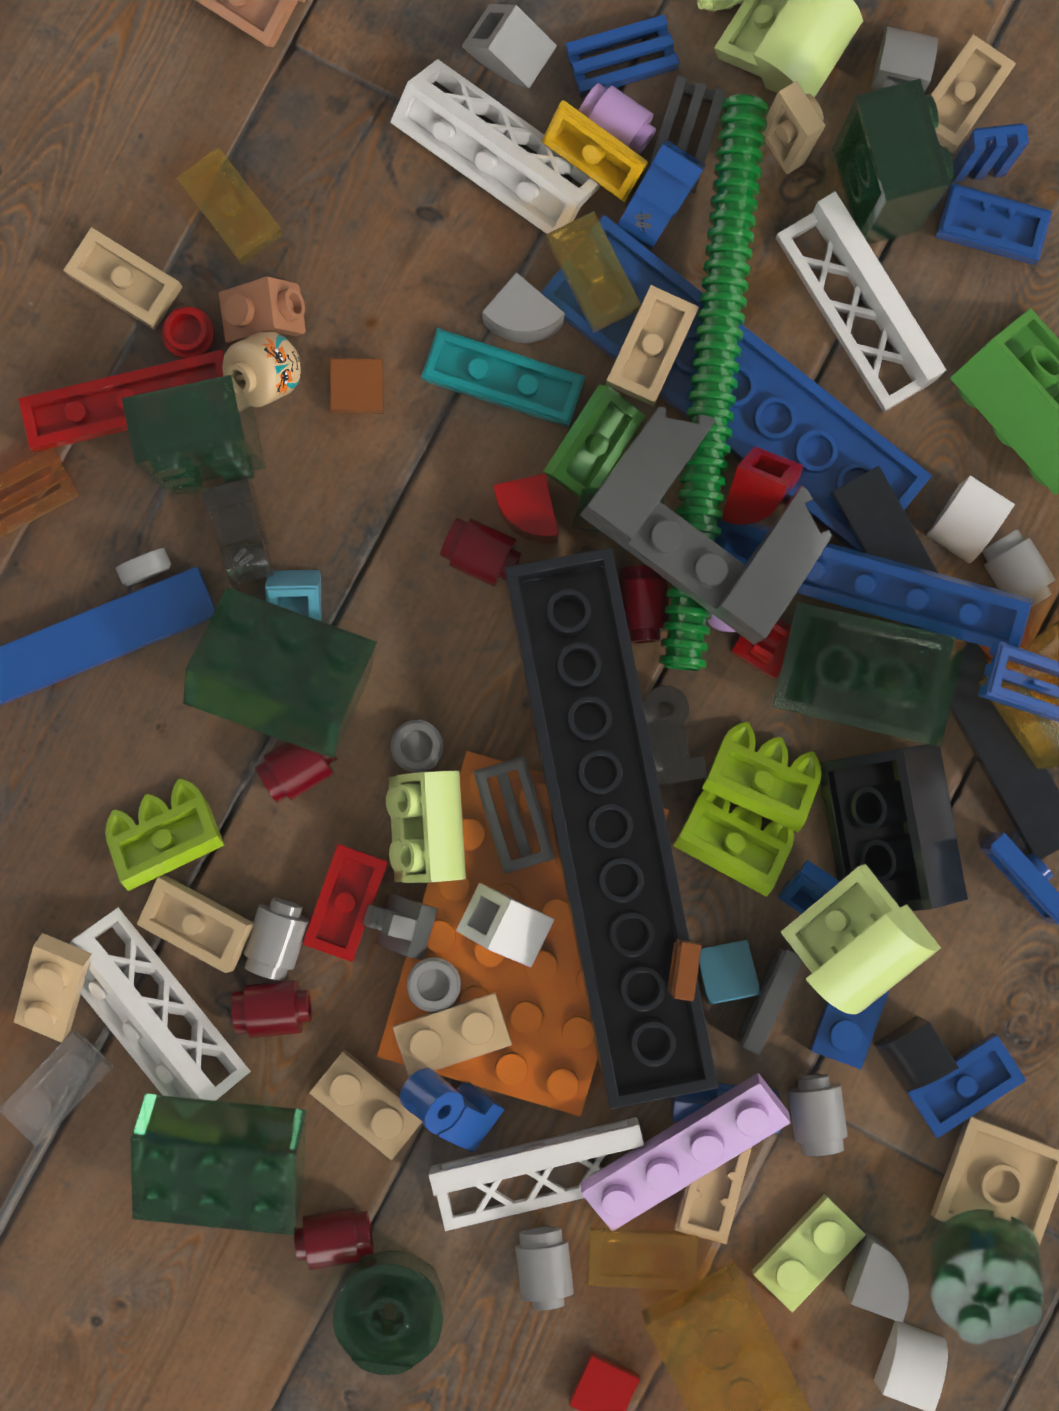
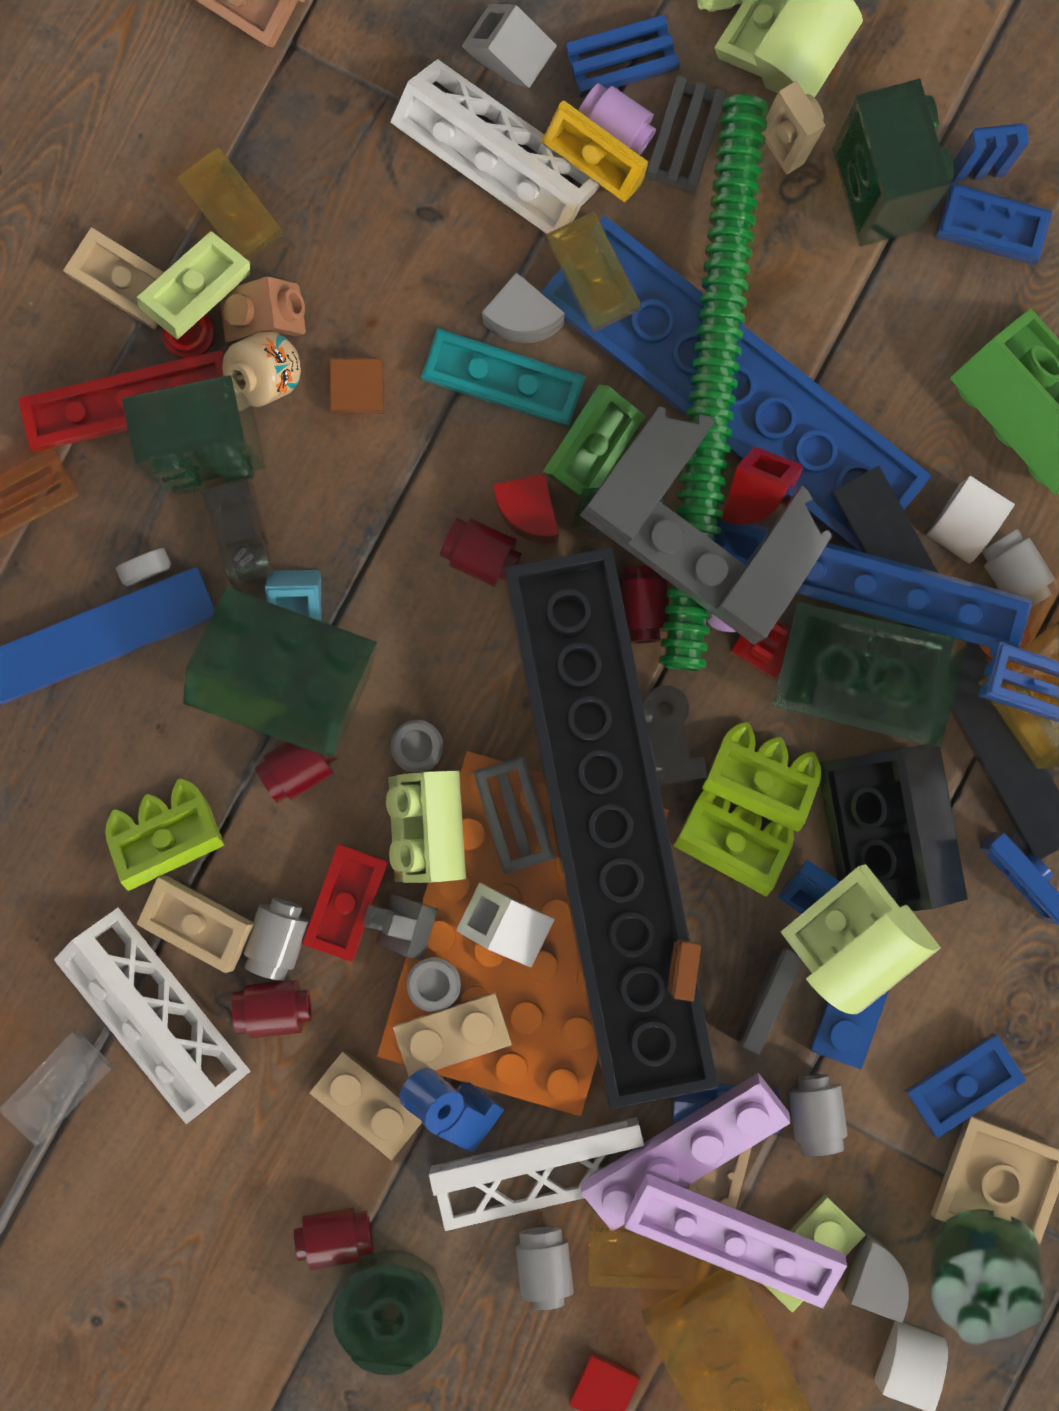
(52, 987): tan plate -> none
(193, 285): none -> yellowish green plate
(218, 1164): clear green brick -> none
(652, 345): tan plate -> none
(660, 193): blue leg -> none
(728, 972): medium azure slope -> none
(735, 1240): none -> lavender plate
(877, 293): white fence -> none
(904, 58): light grey brick -> none
(915, 1054): black brick -> none
(968, 90): tan plate -> none

